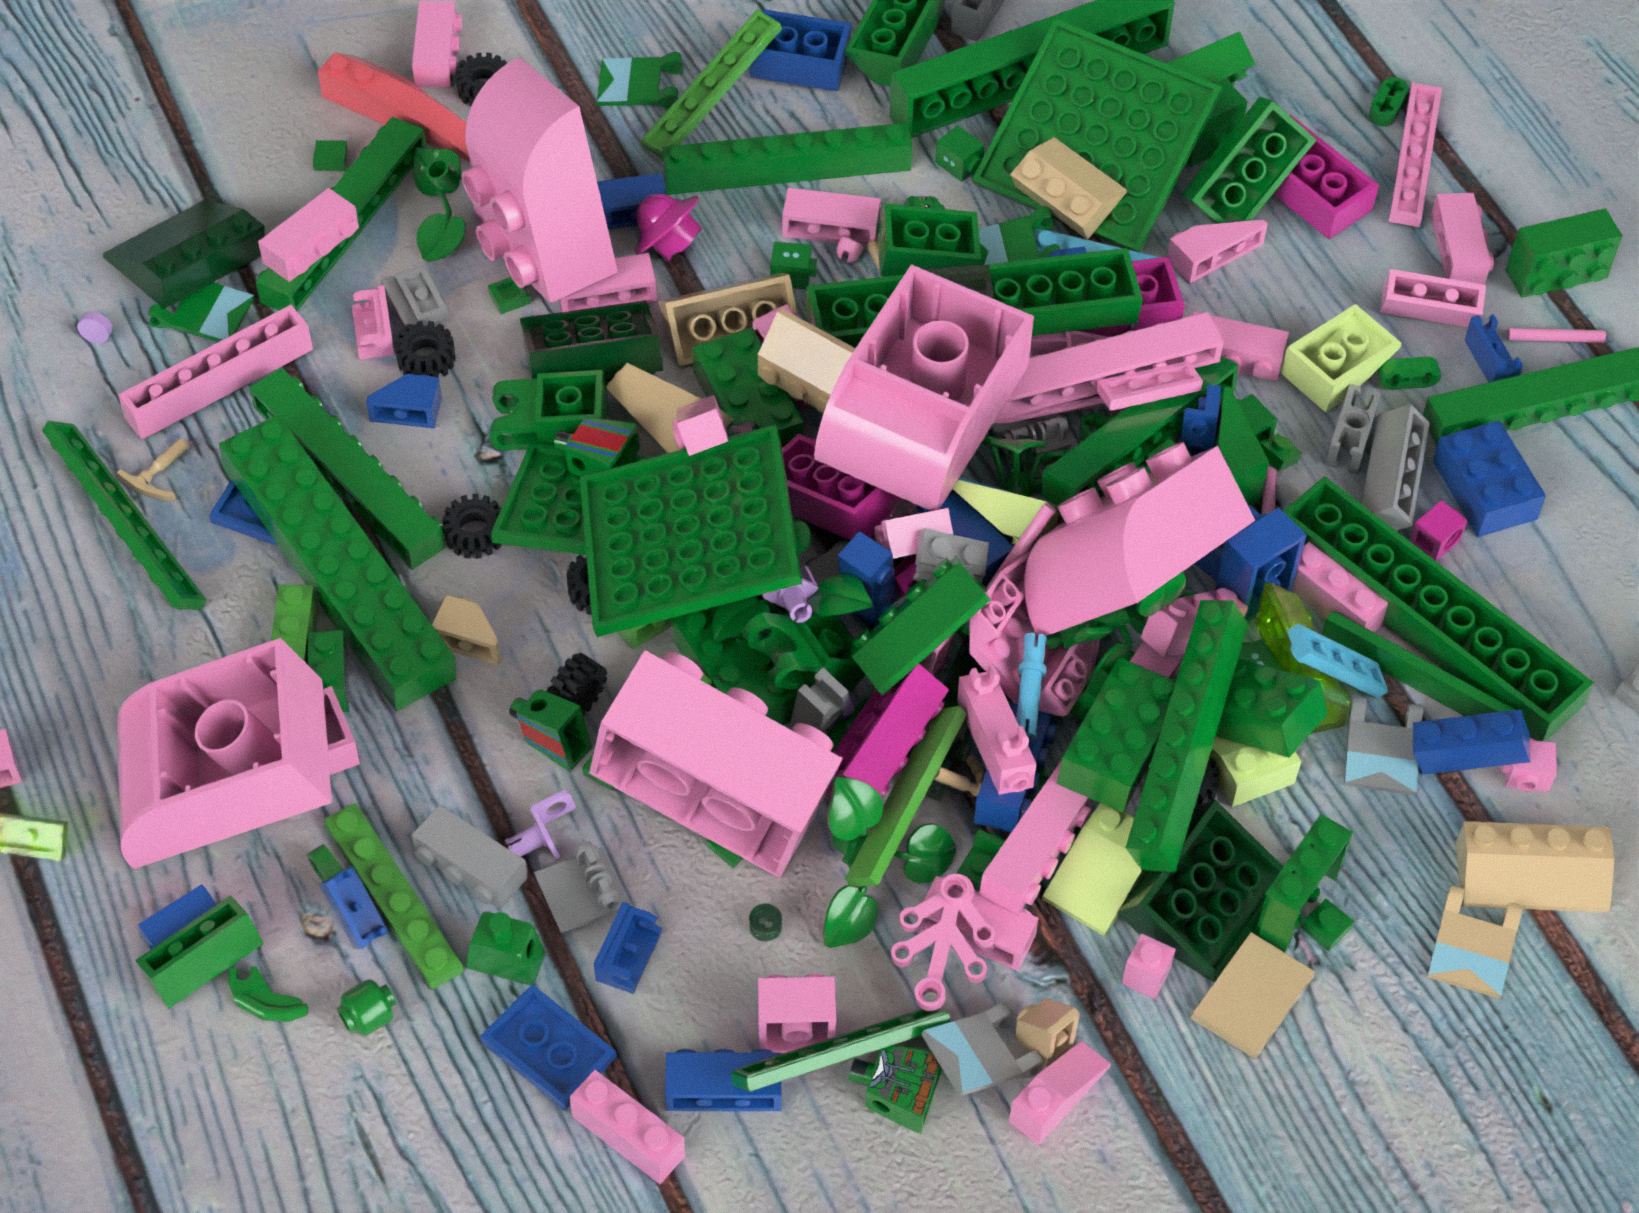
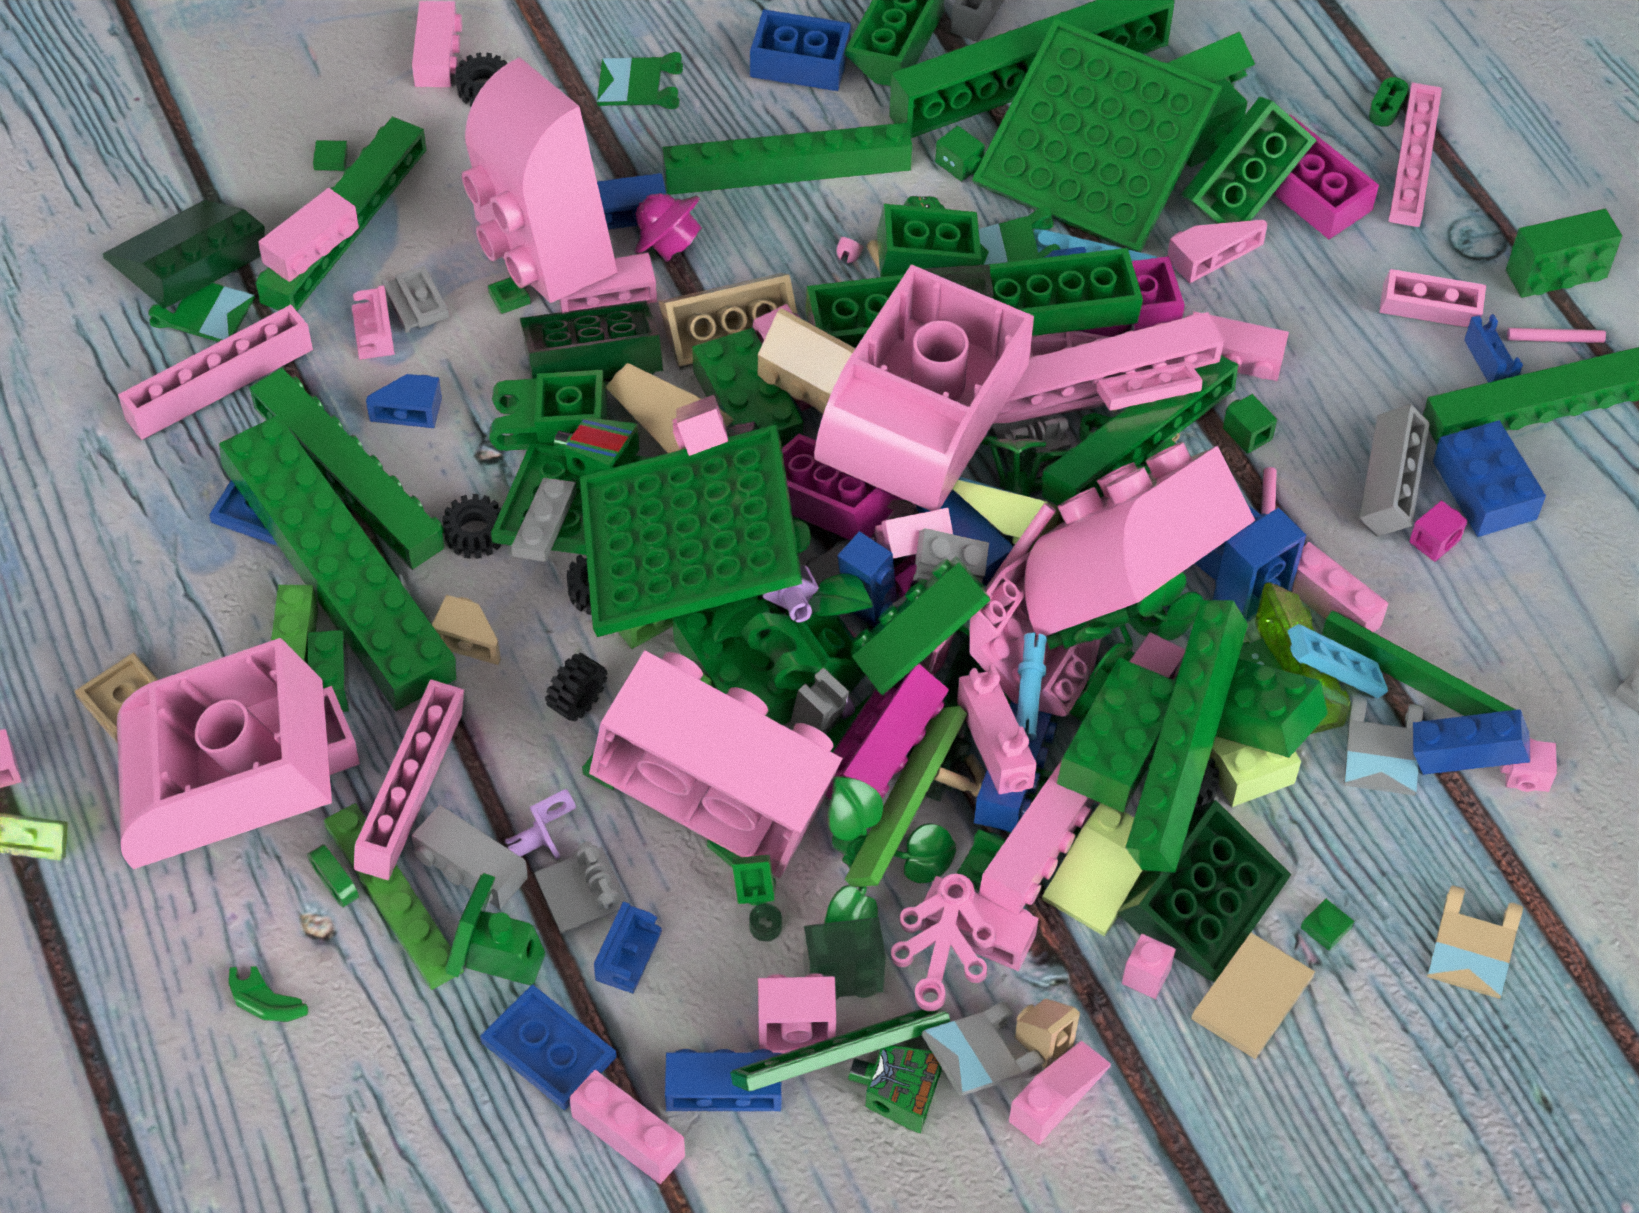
(95, 327): lavender tile -> none
(111, 688): none -> tan tile
(124, 516): green plate -> none
(144, 477): tan piece -> none
(175, 916): blue hinge -> none
(199, 951): green brick -> none
(353, 907): blue hinge -> none
(366, 1007): green head -> none
(385, 94): coral wedge -> none
(408, 780): none -> bright pink brick
(423, 337): black tyre -> none
(437, 174): green plant -> none
(467, 924): none -> green tile
(544, 519): none -> light grey plate
(553, 727): green torso -> none
(712, 83): bright green tile -> none
(754, 880): none -> green bracket
(794, 260): green brick -> none
(830, 216): bright pink brick -> none
(848, 951): none -> clear green brick
(1068, 186): tan slope -> none
(1171, 627): bright pink brick -> none
(1201, 423): blue bracket -> none
(1240, 448): green slope -> none
(1280, 452): green plate -> none
(1317, 856): green window -> none
(1338, 355): yellowish green slope -> none
(1353, 428): light grey piece -> none
(1409, 373): green beam -> none
(1442, 612): green brick -> none
(1461, 237): bright pink brick -> none
(1535, 866): tan slope -> none

